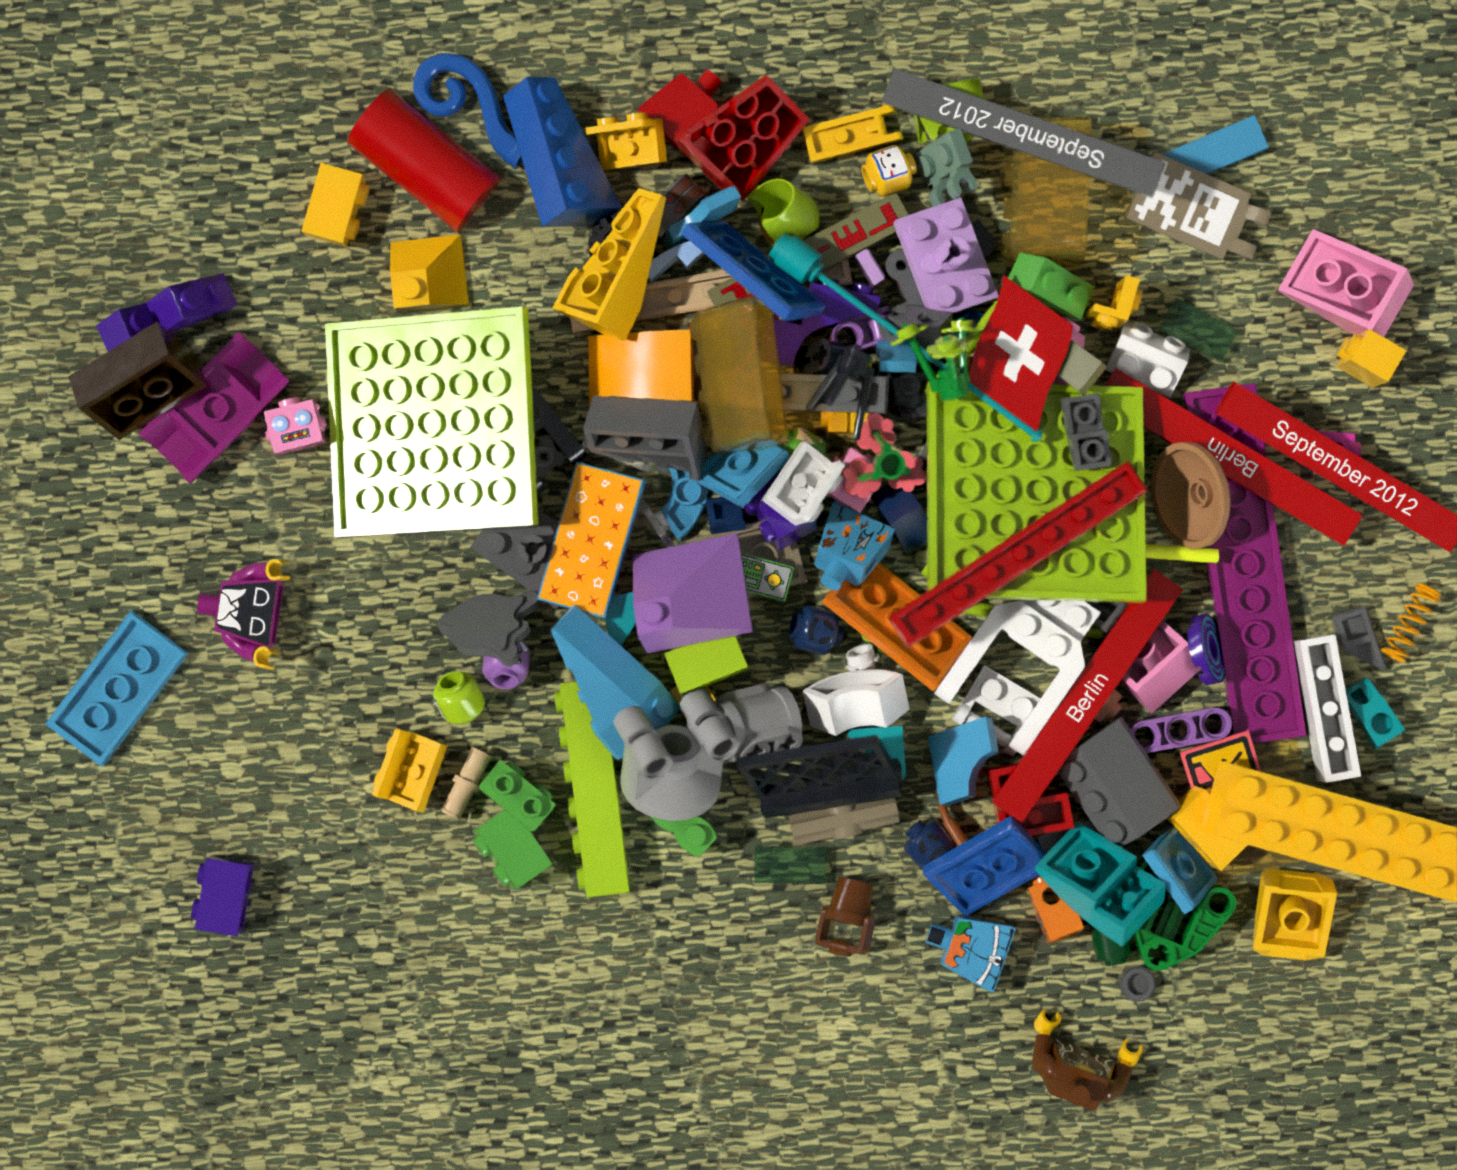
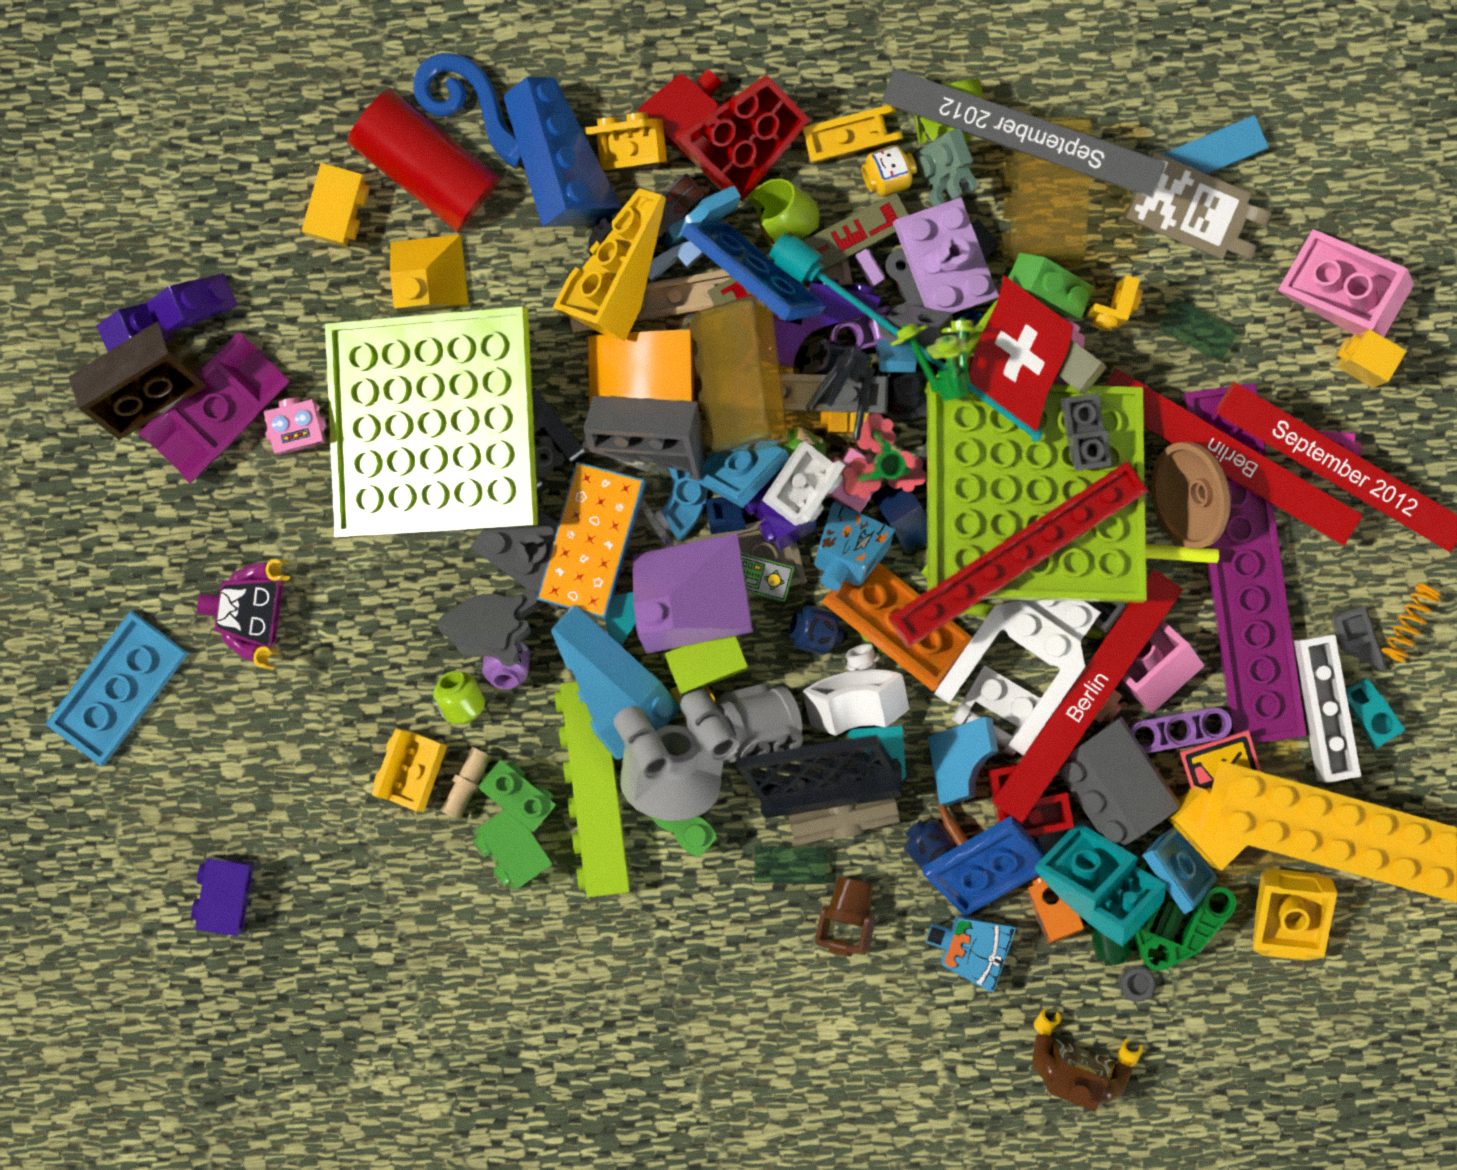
(1149, 357): white bracket -> none
(1206, 649): dark purple tile -> none

